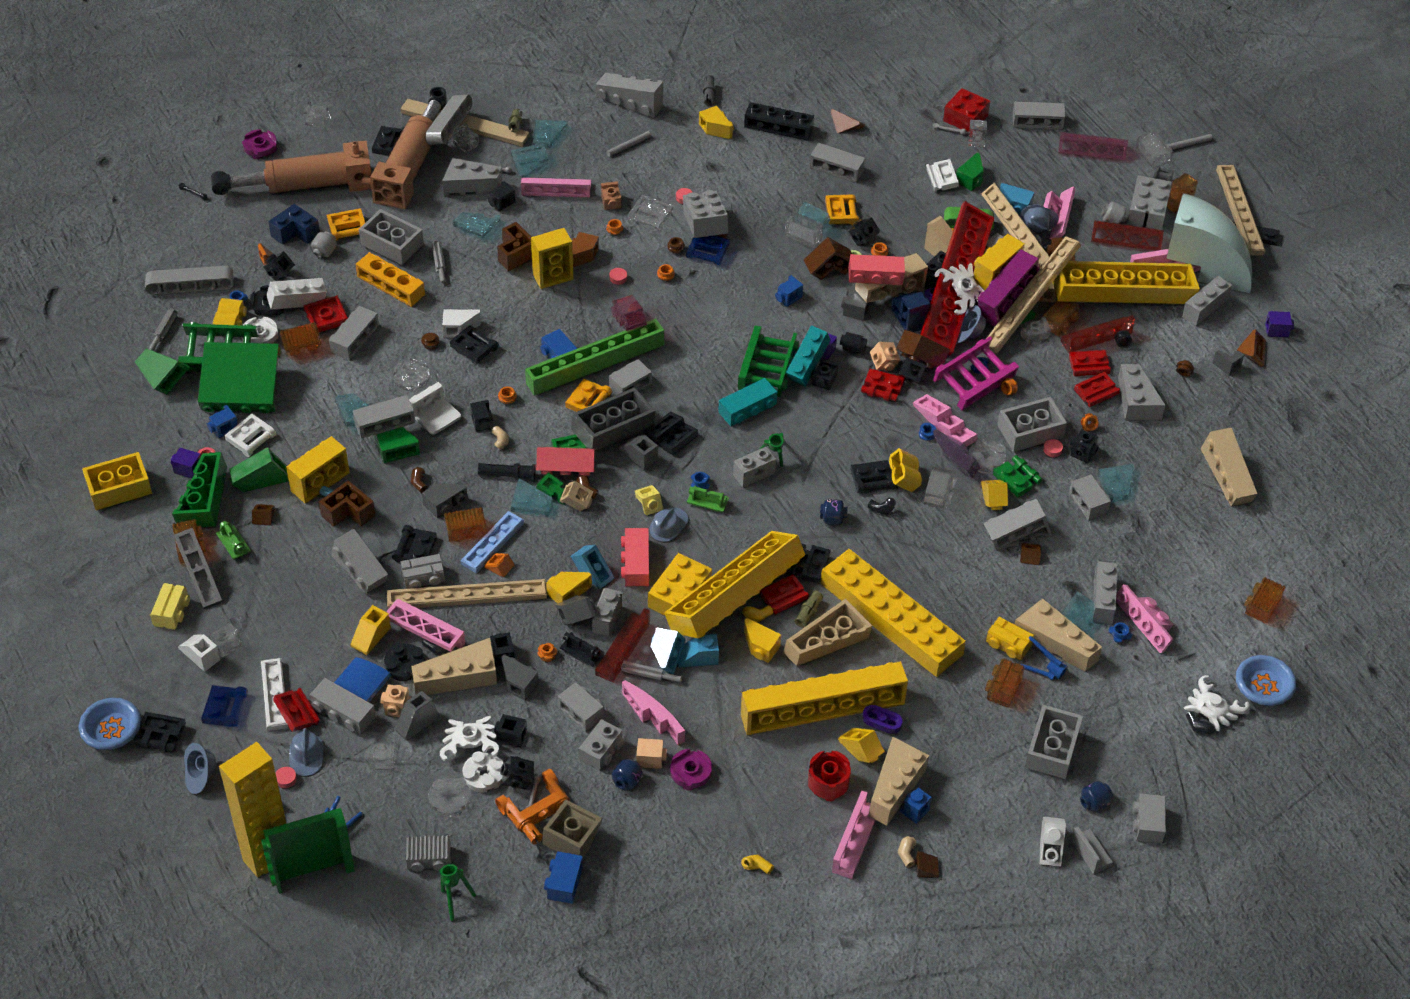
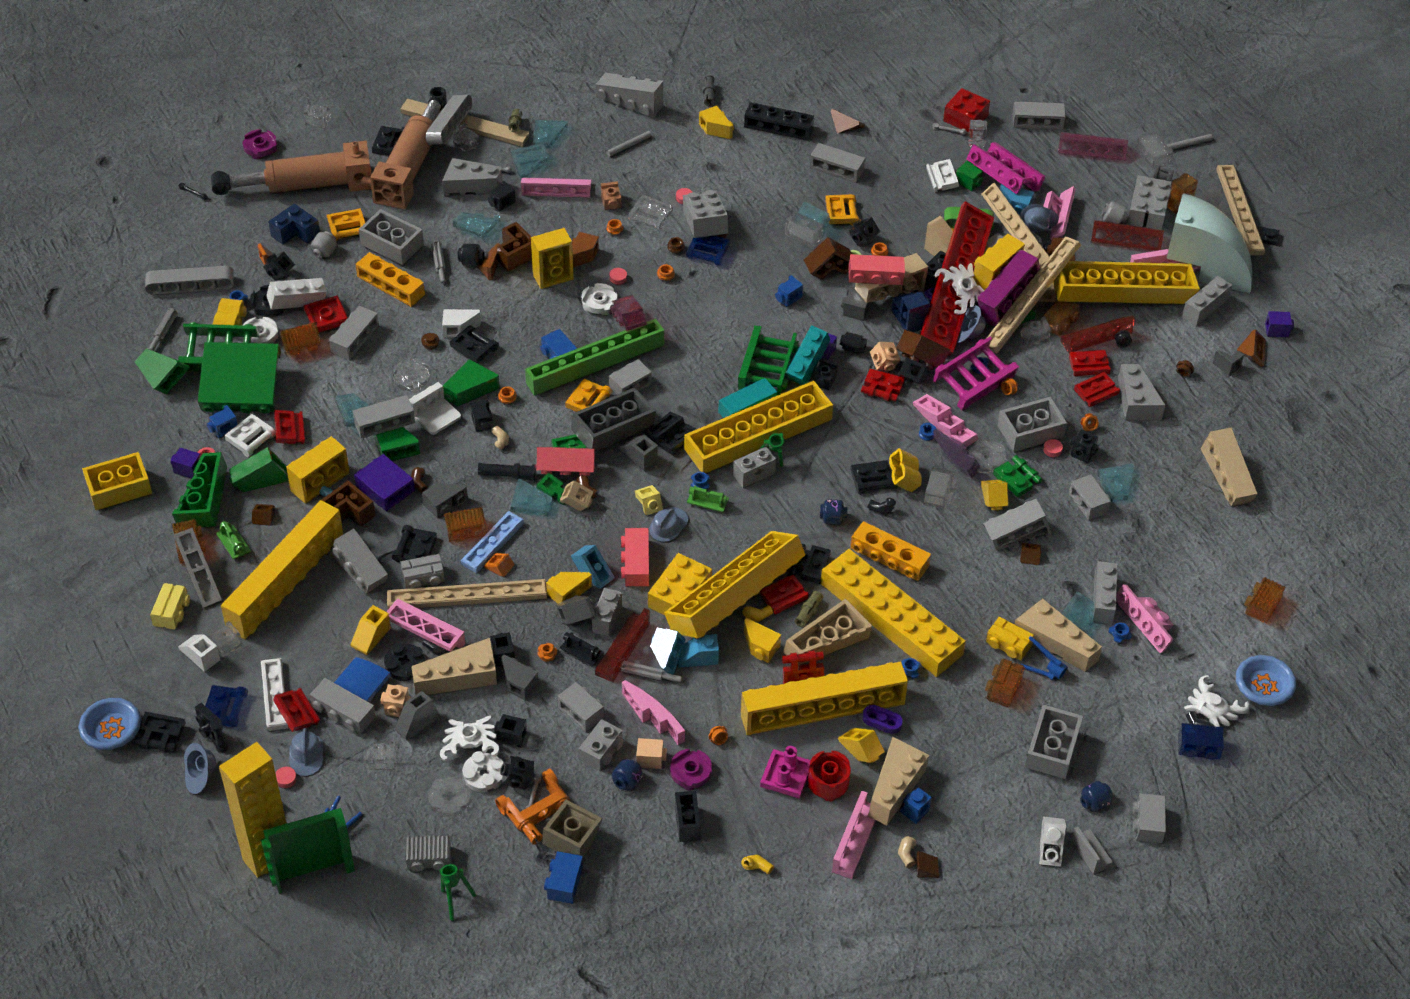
(211, 727): none -> black plate
(283, 569): none -> yellow brick
(289, 427): none -> red plate
(384, 482): none -> dark purple brick
(470, 383): none -> green slope
(471, 255): none -> black head
(490, 263): none -> dark orange slope
(590, 297): none -> white plate
(687, 816): none -> black brick
(718, 735): none -> orange plate
(746, 430): none -> yellow brick
(786, 772): none -> dark pink plate
(802, 672): none -> red plate
(890, 551): none -> light orange brick
(914, 665): none -> blue plate
(1005, 167): none -> dark pink fence
(1200, 741): none -> clear blue brick

